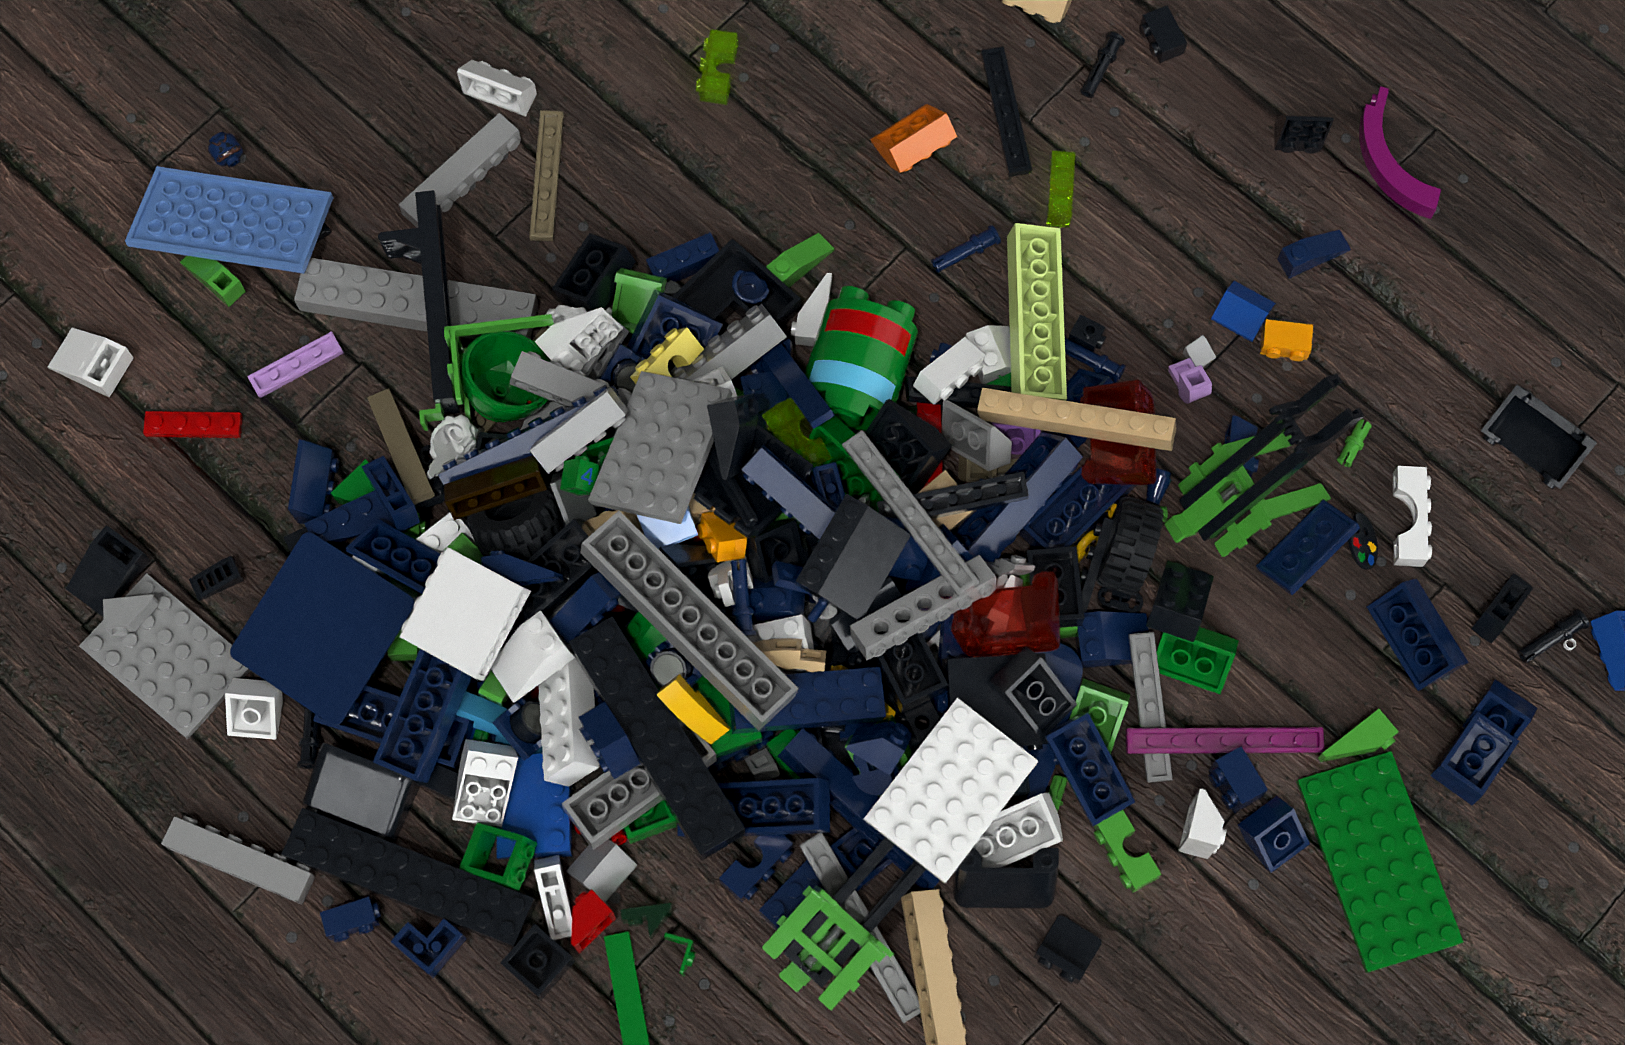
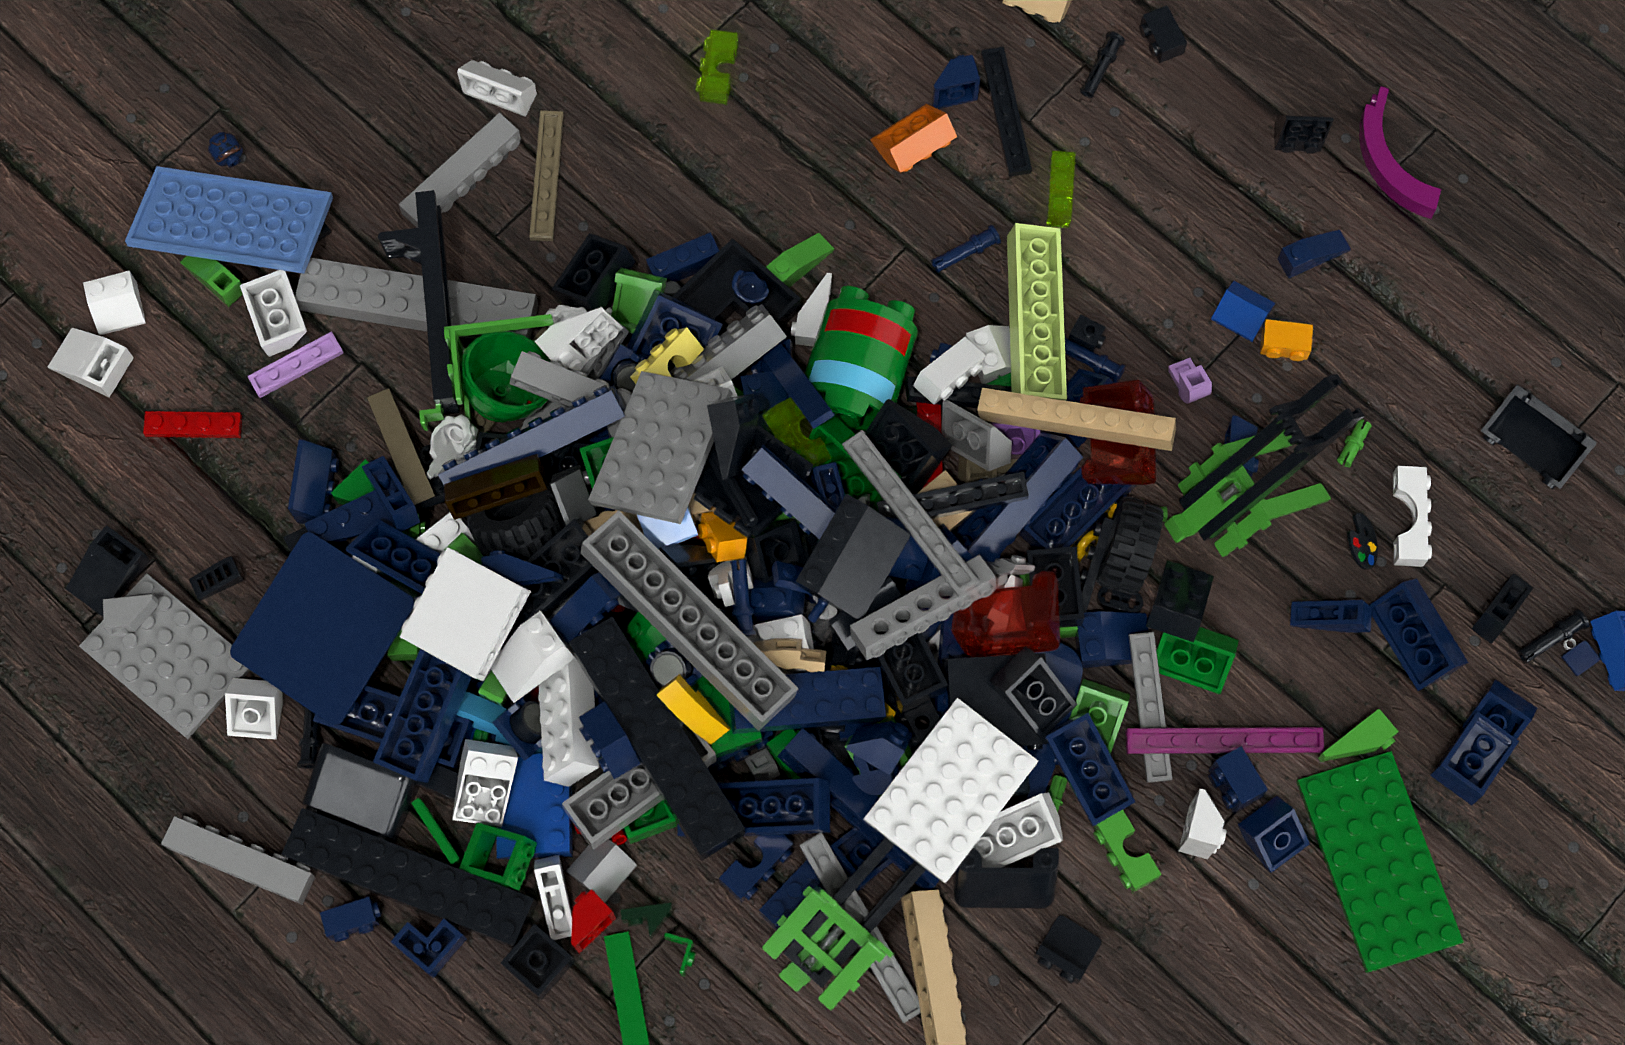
(114, 302): none -> white slope
(274, 312): none -> white slope
(436, 832): none -> green tile
(579, 429): light grey brick -> none
(579, 476): green brick -> none
(957, 83): none -> dark blue slope
(1156, 491): dark blue cone -> none
(1199, 352): light grey slope -> none
(1308, 547): dark blue tile -> none
(1337, 616): none -> dark blue slope
(1581, 658): none -> dark blue slope

